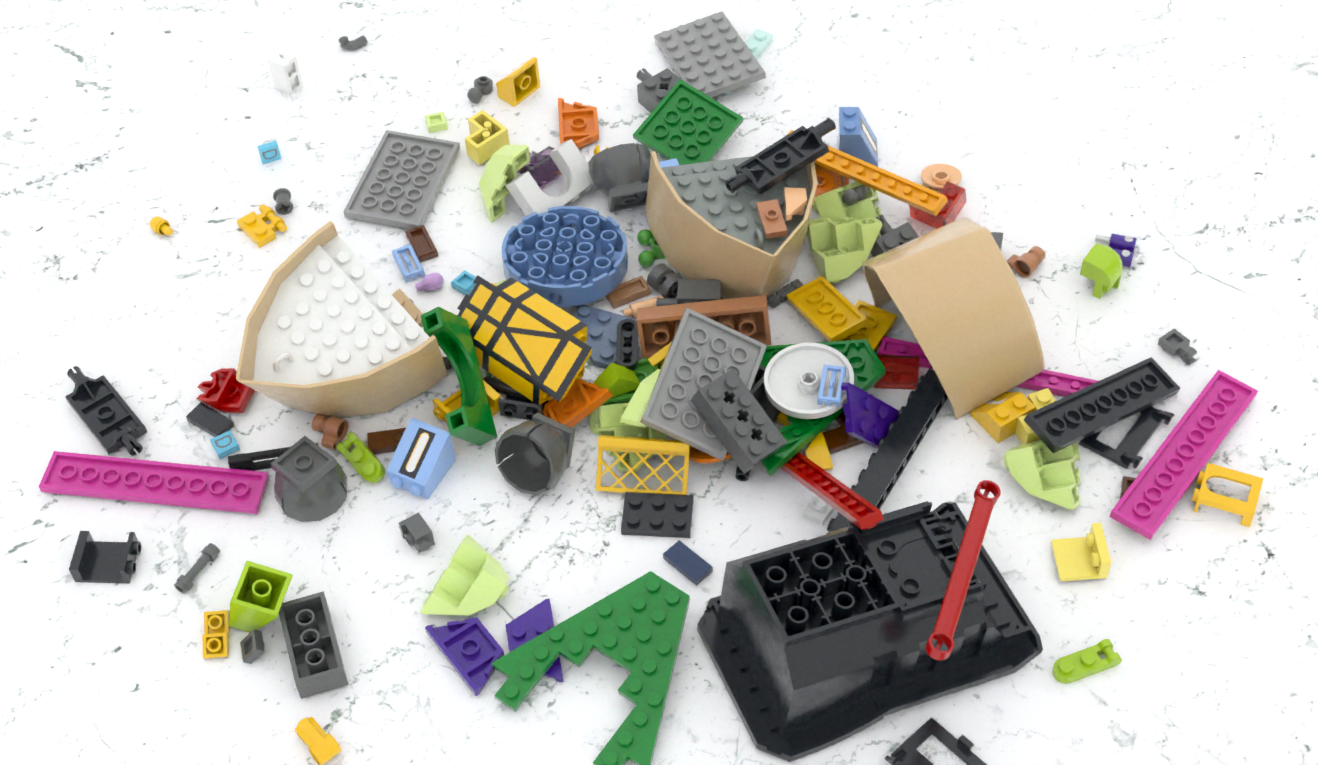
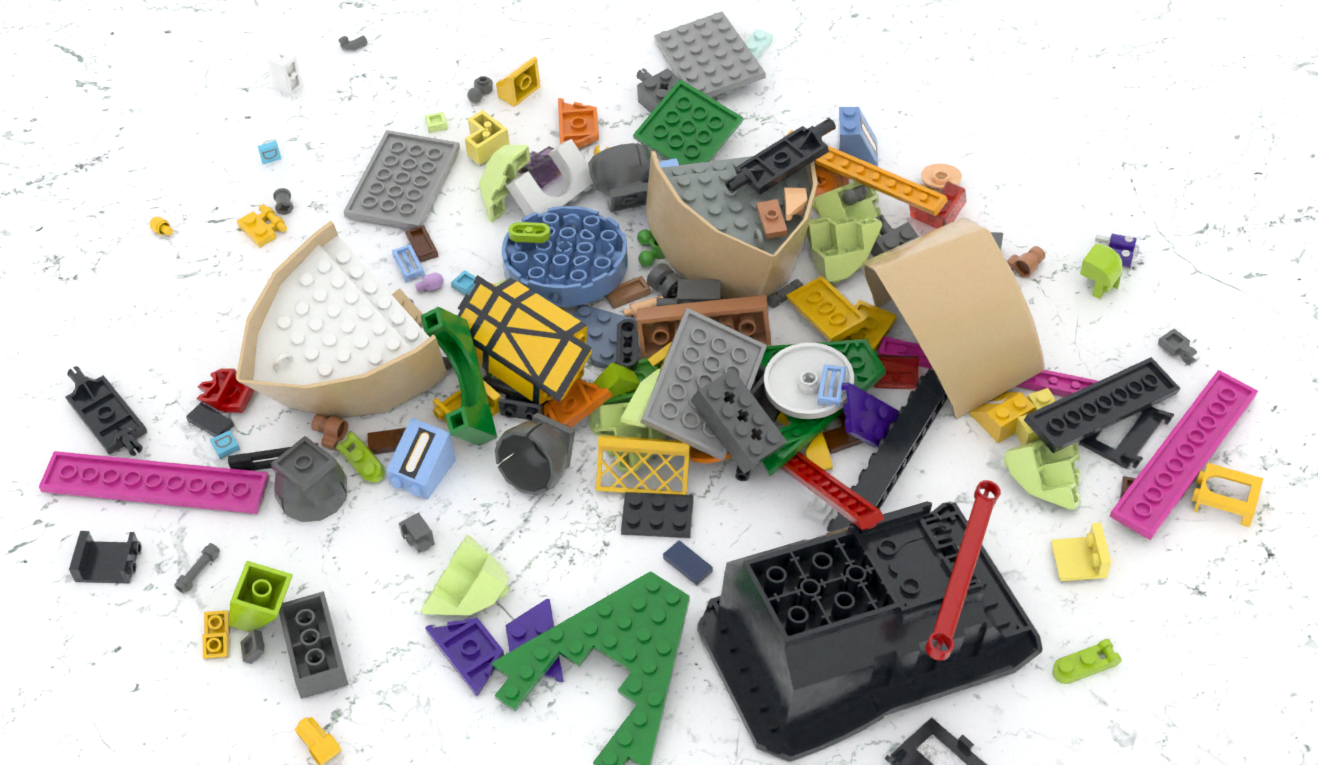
(529, 232): none -> lime plate

